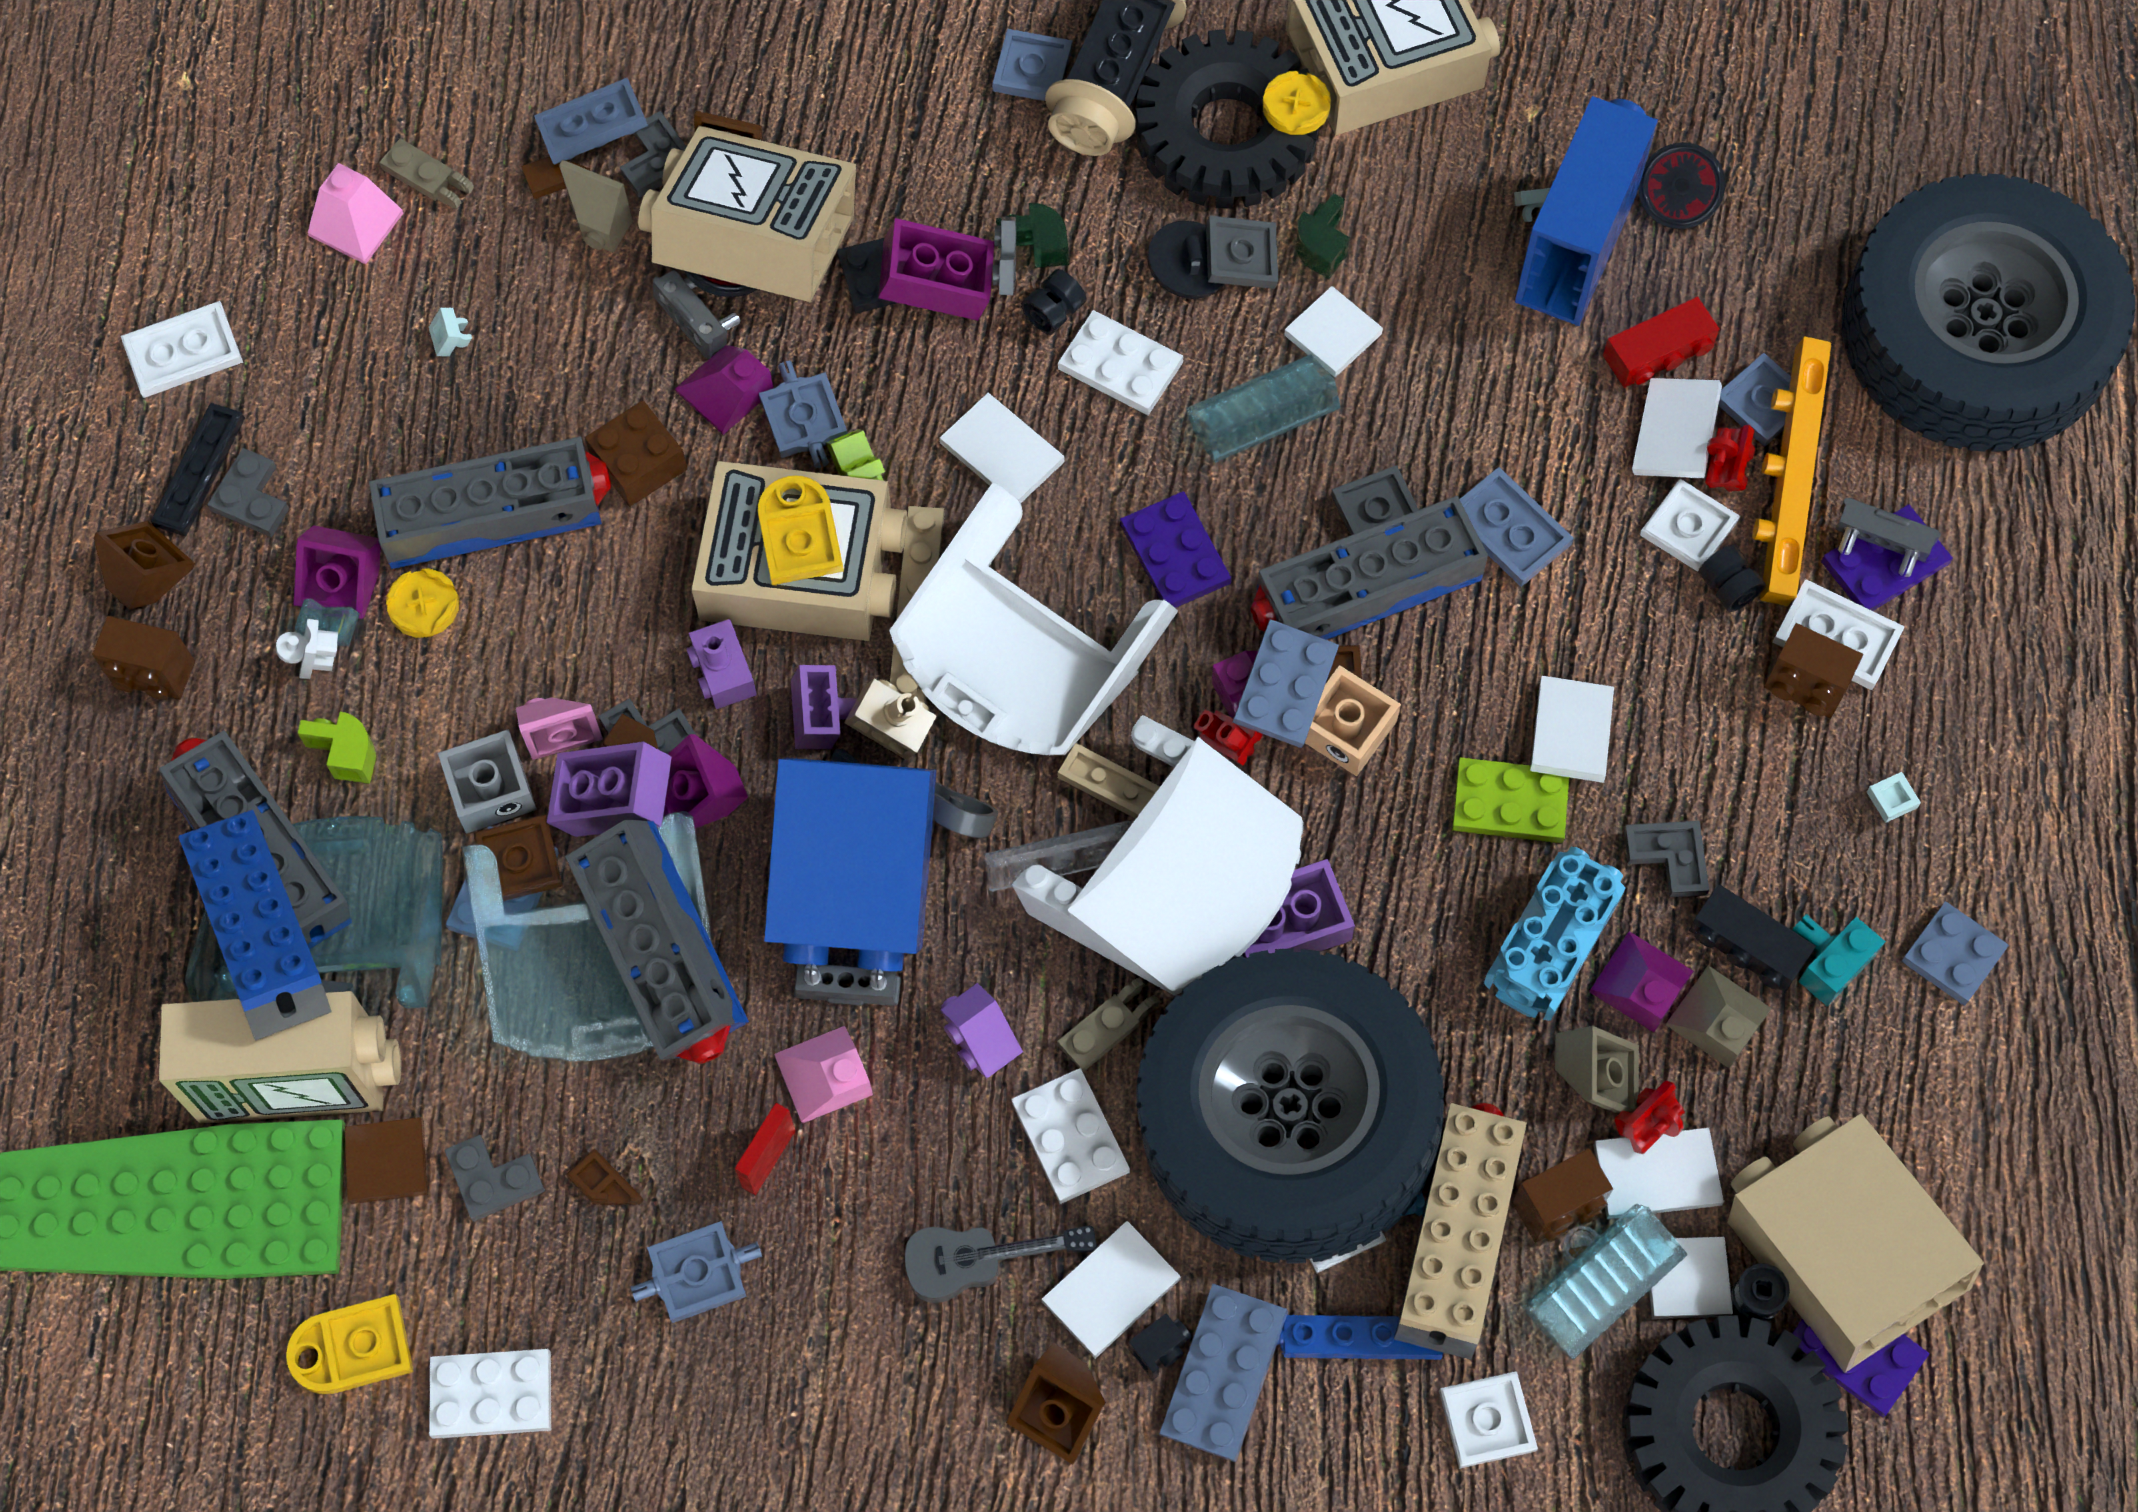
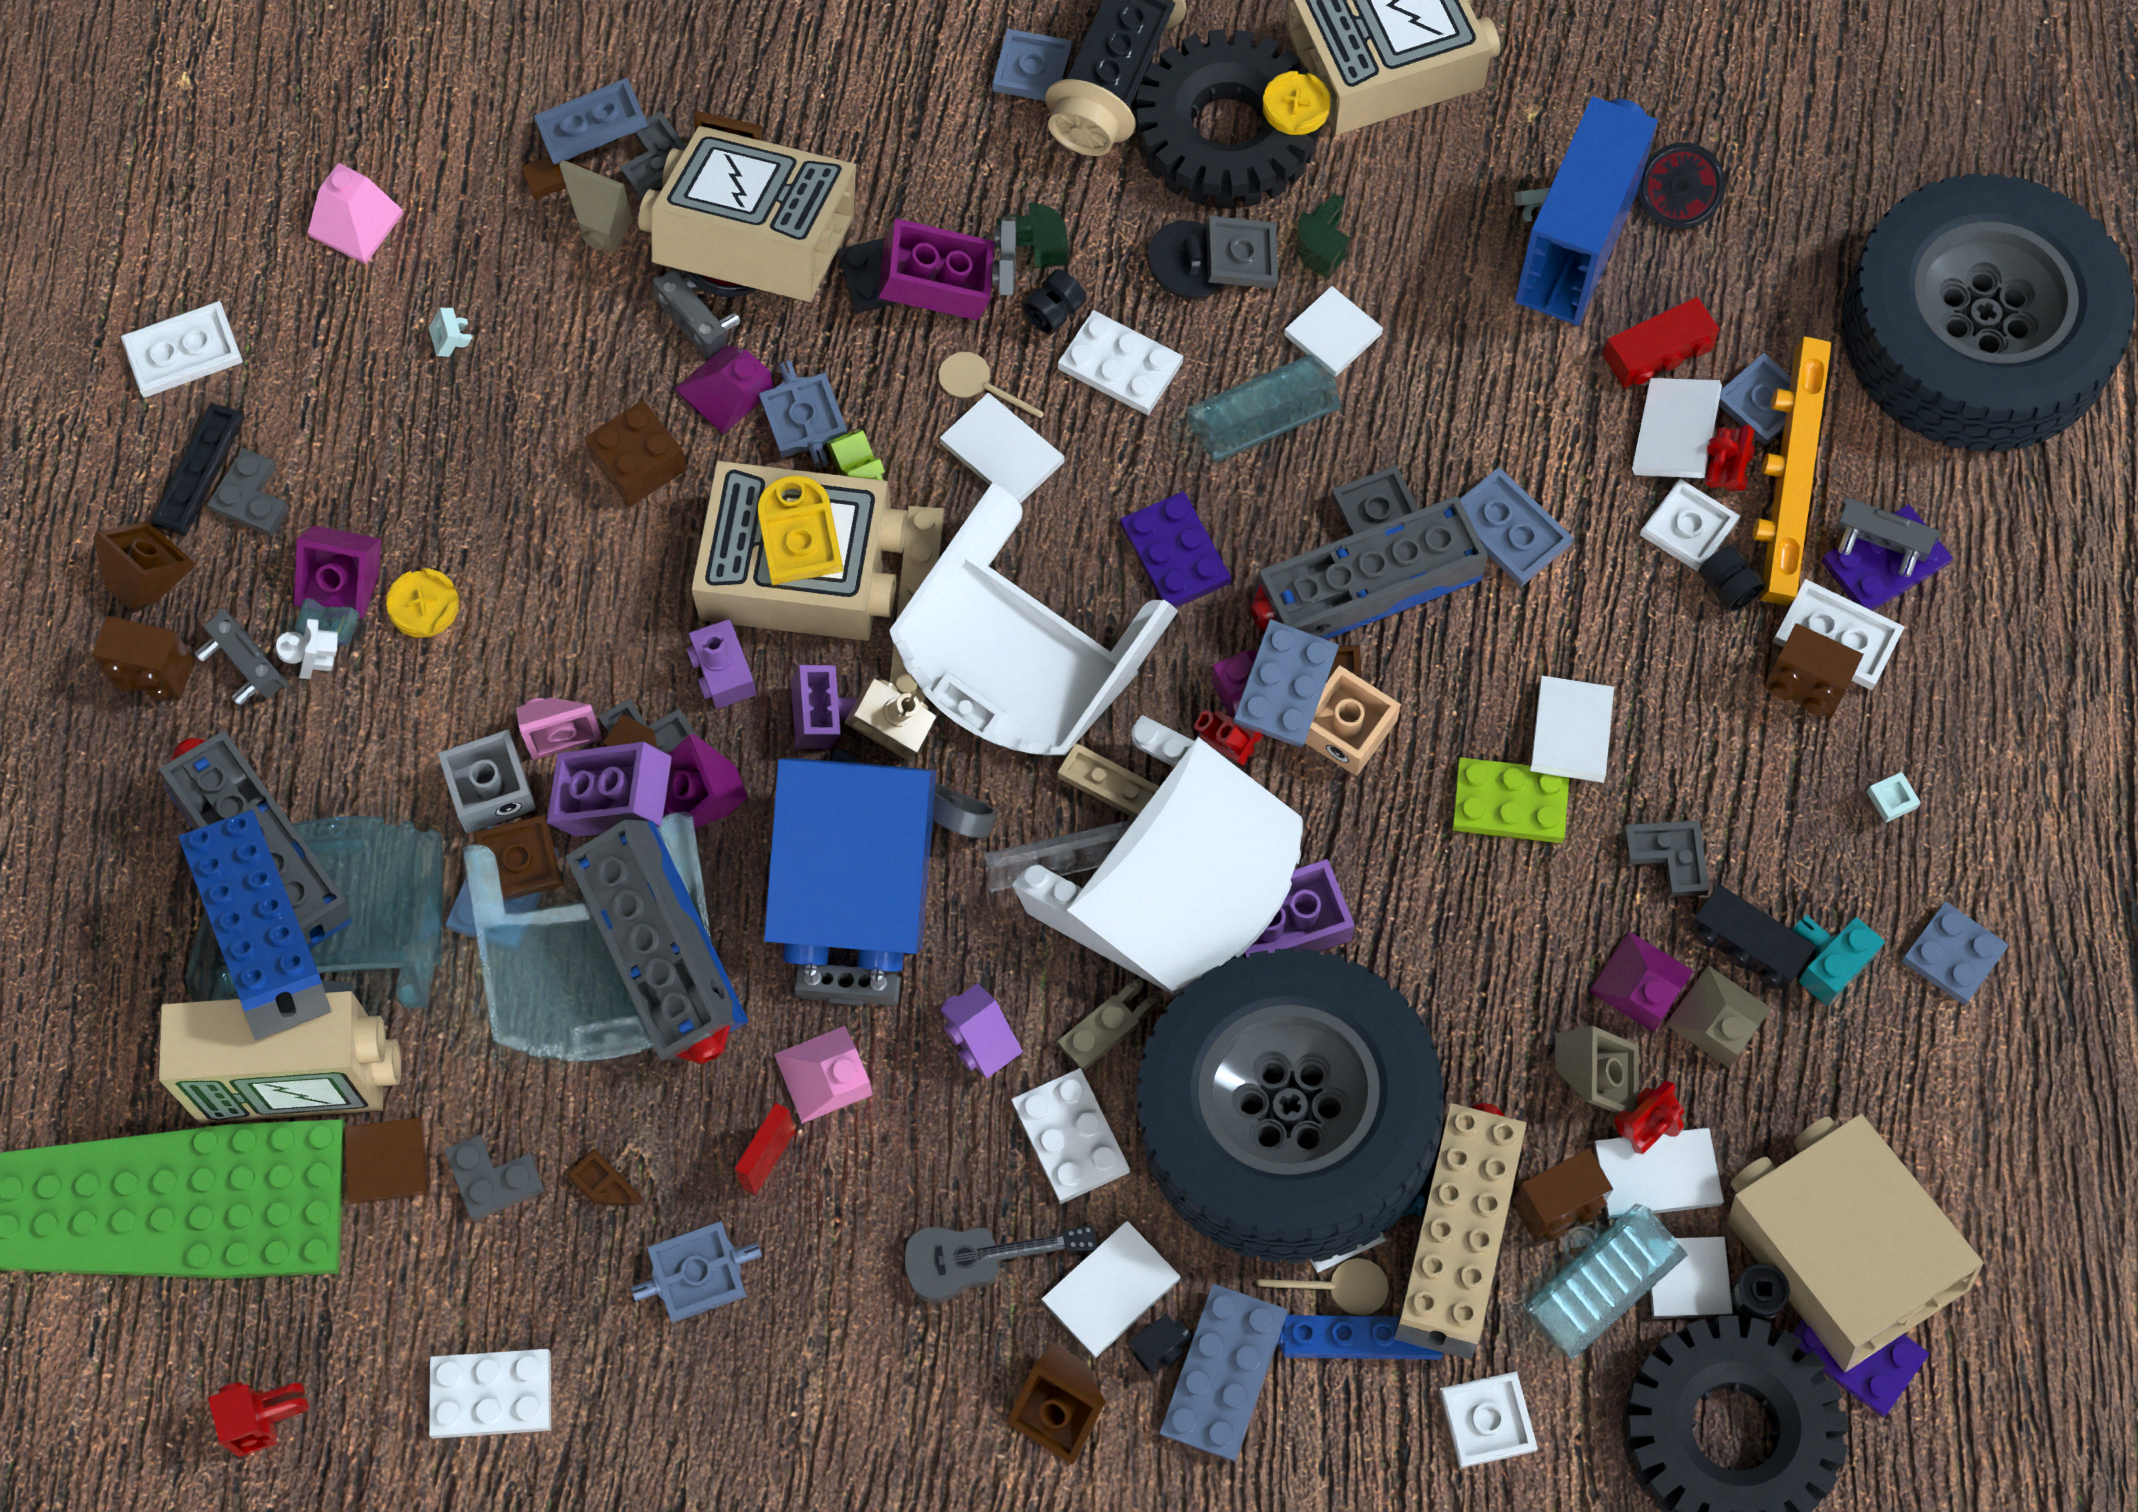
(246, 655): none -> dark grey piece
(247, 1416): none -> red brick
(350, 746): lime brick -> none
(353, 1346): yellow tile -> none
(424, 173): dark tan hinge -> none
(488, 502): dark grey piece -> none
(968, 375): none -> tan piece
(1356, 1286): none -> tan piece
(1555, 933): medium azure brick -> none

